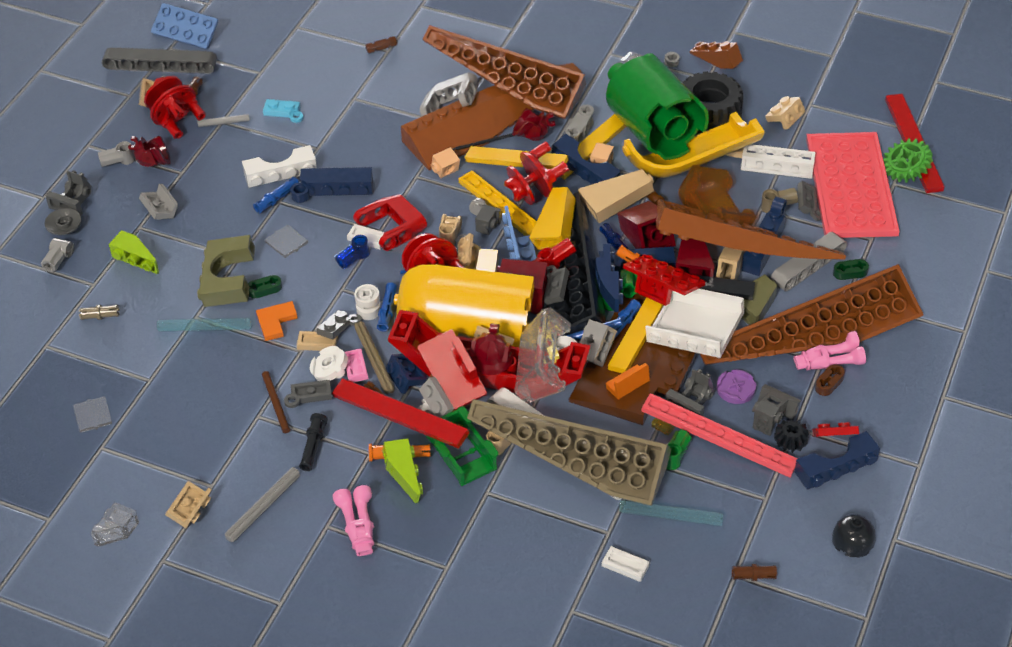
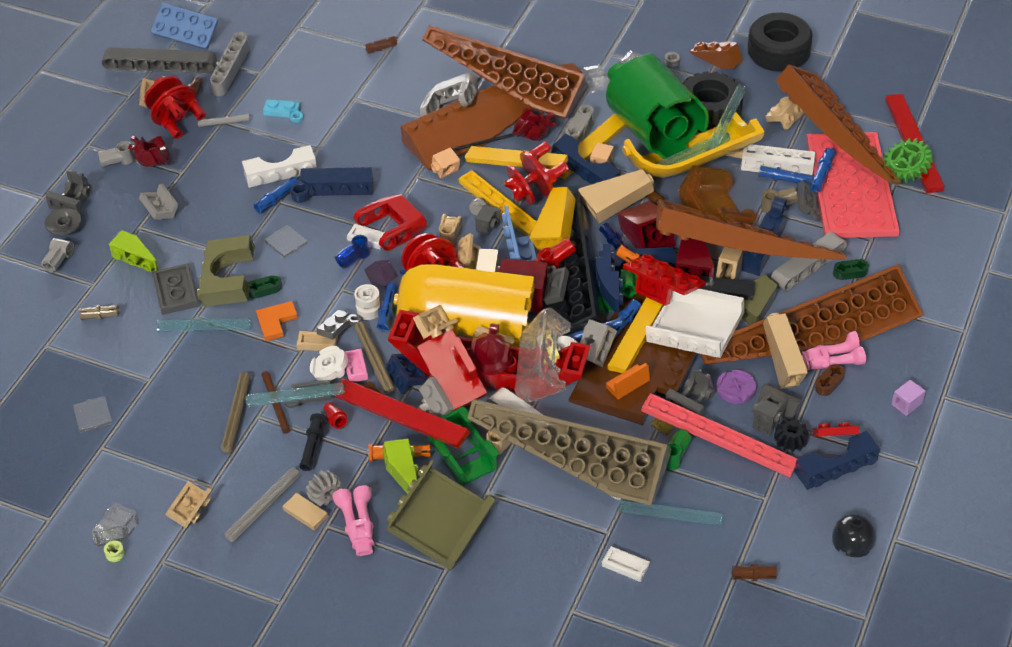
(111, 556): none -> yellowish green bush
(175, 289): none -> dark grey tile
(229, 64): none -> light grey beam
(235, 412): none -> dark tan axle
(294, 394): none -> clear light blue axle
(305, 511): none -> tan tile
(323, 487): none -> light grey gear
(336, 417): none -> red cone
(380, 272): none -> clear purple brick
(433, 322): none -> tan bracket
(438, 516): none -> olive panel
(596, 78): none -> clear beam
(692, 151): none -> clear light blue axle
(726, 117): none -> clear light blue axle
(779, 41): none -> black tyre
(784, 175): none -> blue pin
(784, 351): none -> tan slope
(822, 108): none -> dark orange wedge
(824, 165): none -> blue pin
(908, 397): none -> lavender brick

